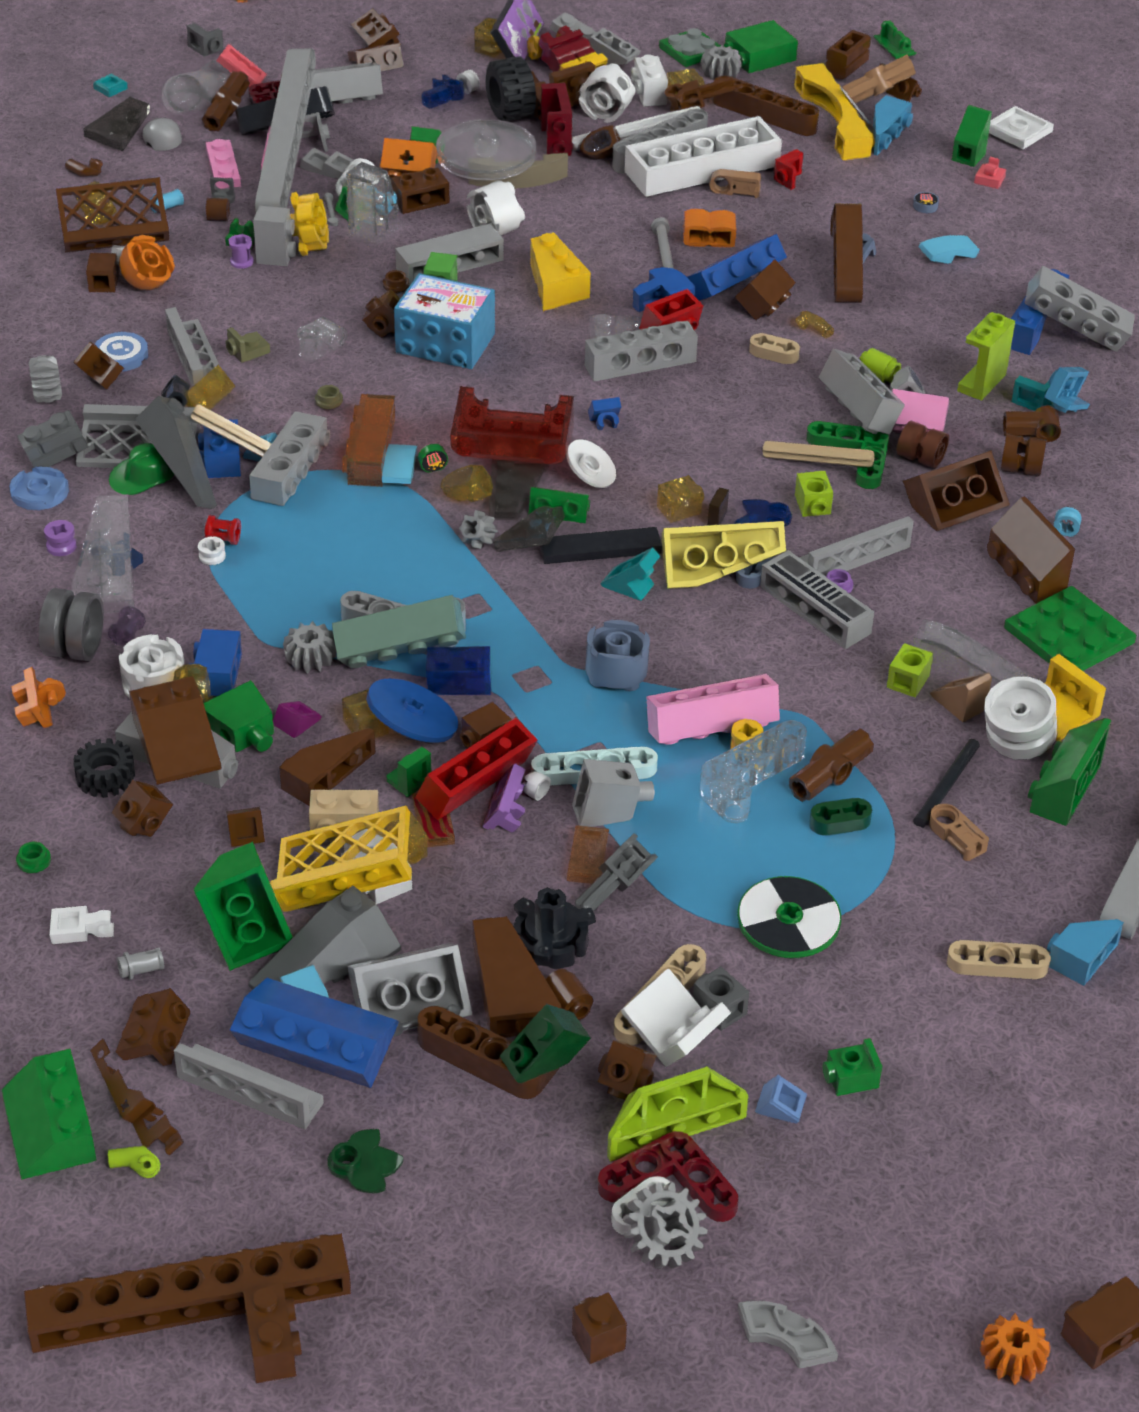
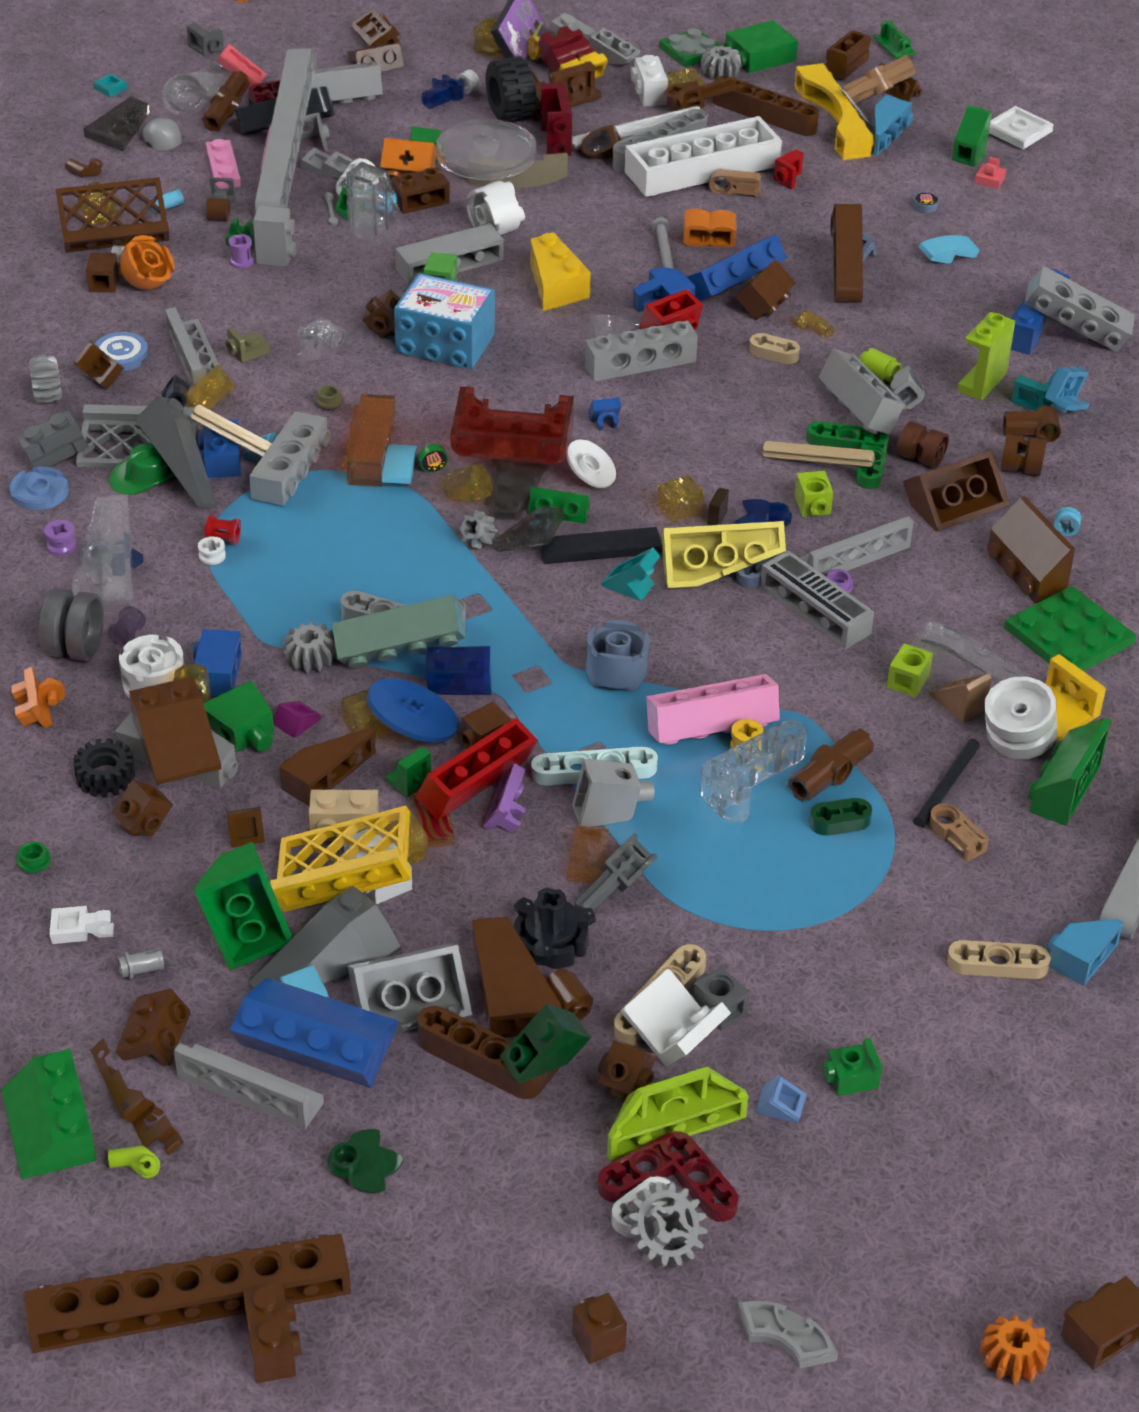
(309, 222): yellow piece -> none
(396, 281): reddish brown plate -> none
(536, 785): white hinge -> none
(606, 93): white brick -> none
(789, 917): piece -> none
(923, 409): bright pink brick -> none

